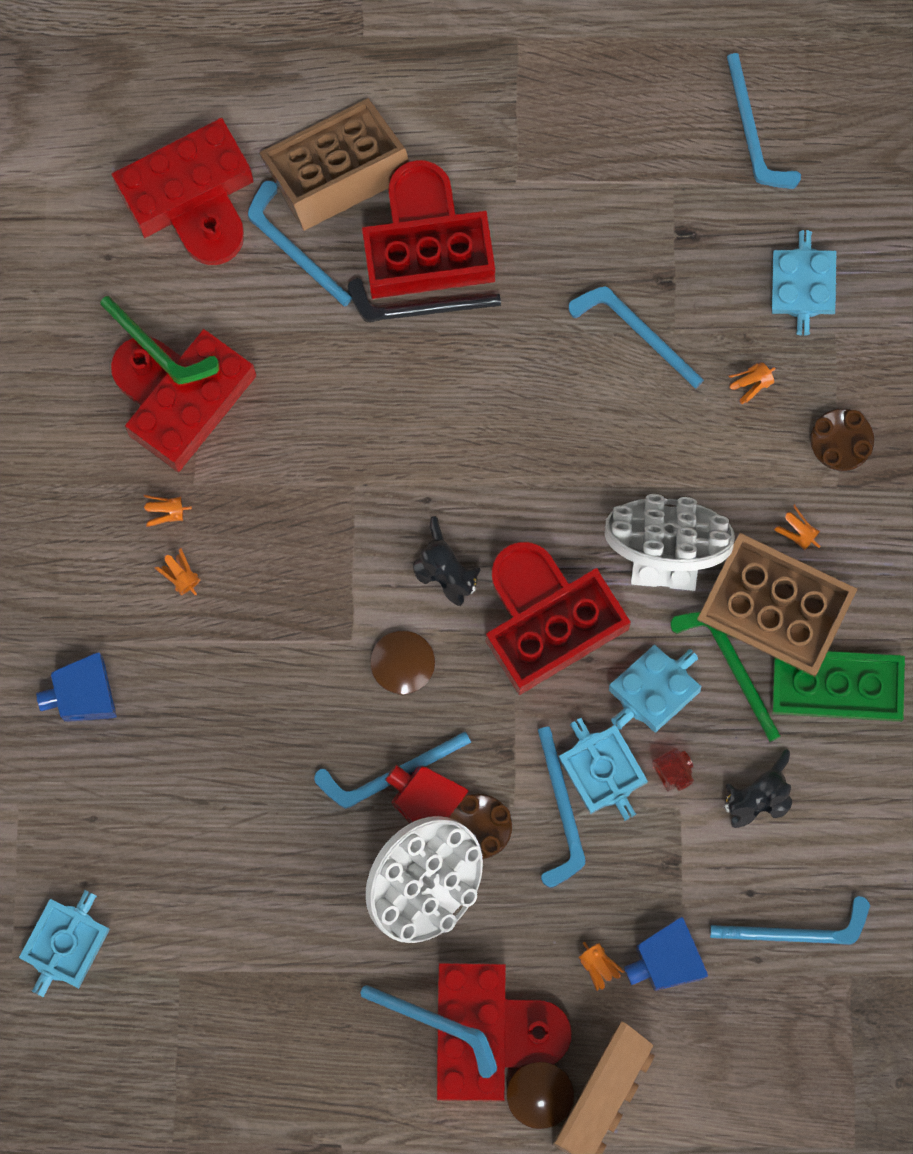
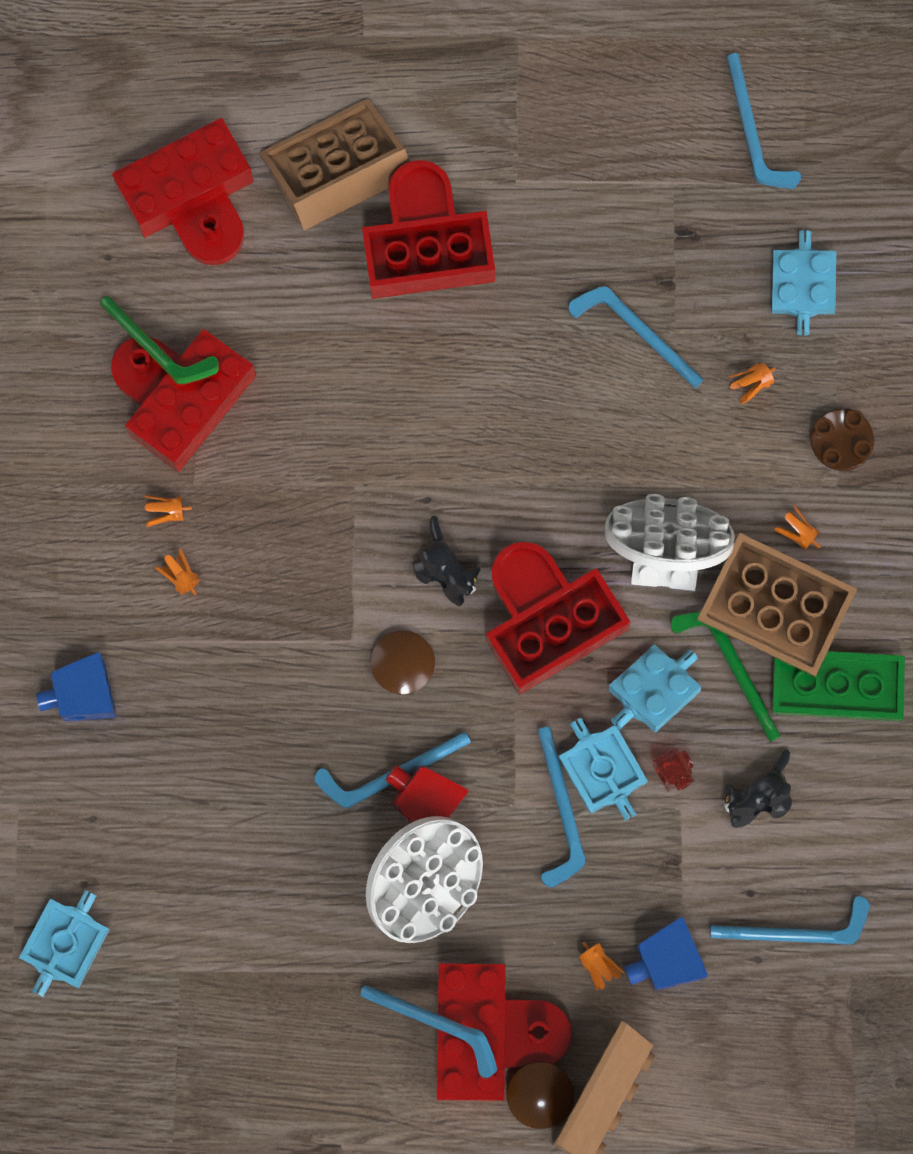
(255, 215): dark azure piece -> none
(372, 314): black piece -> none
(486, 820): reddish brown dish -> none

